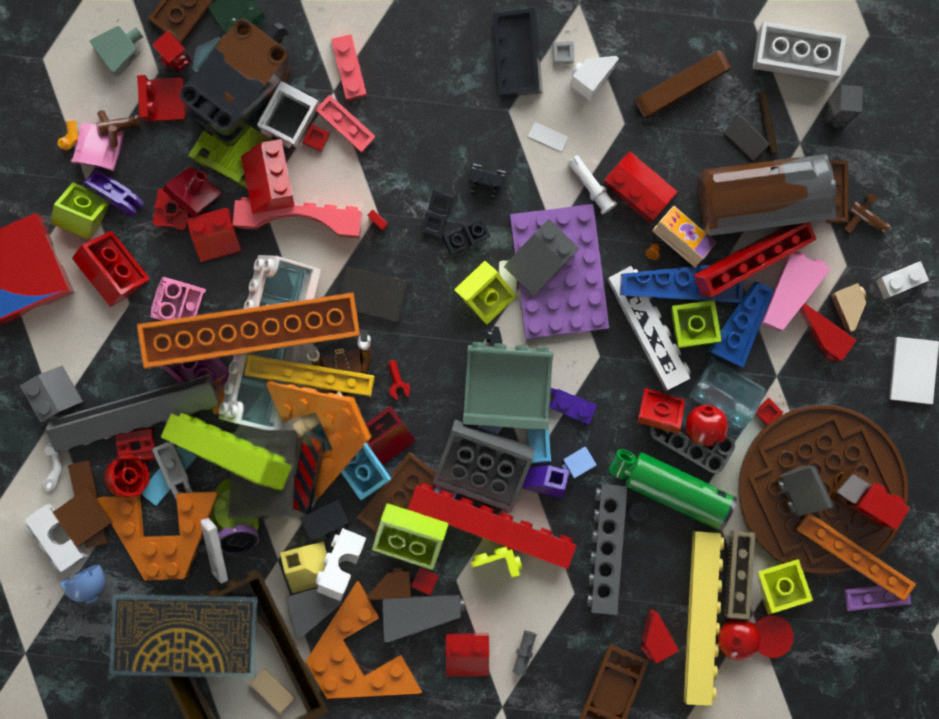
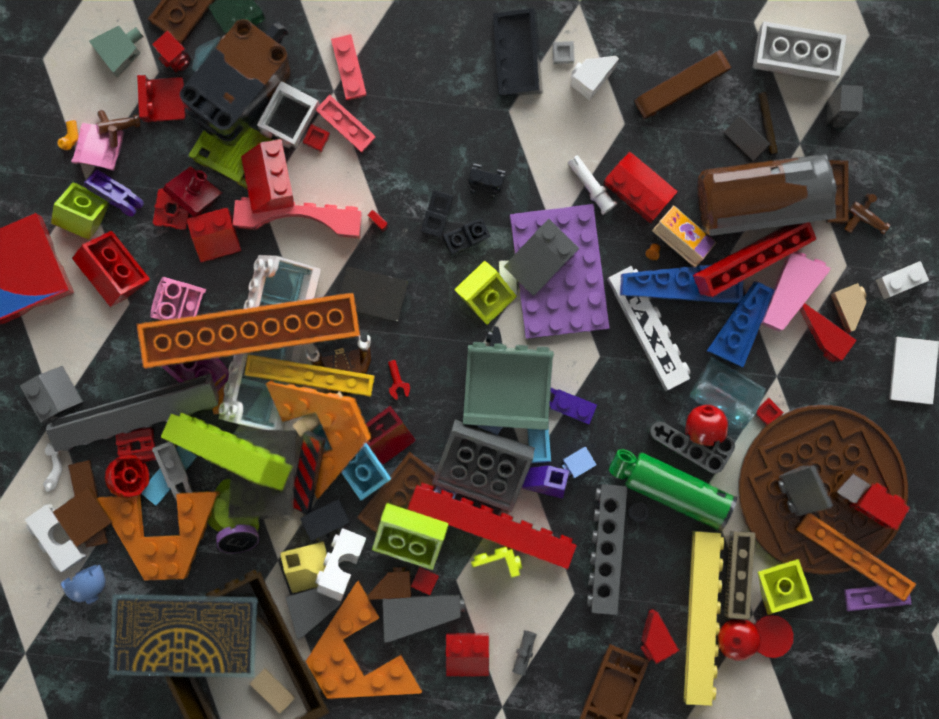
(214, 550): white tile -> none
(548, 136): white sticker -> none
(661, 411): red tile -> none
(695, 324): lime slope -> none

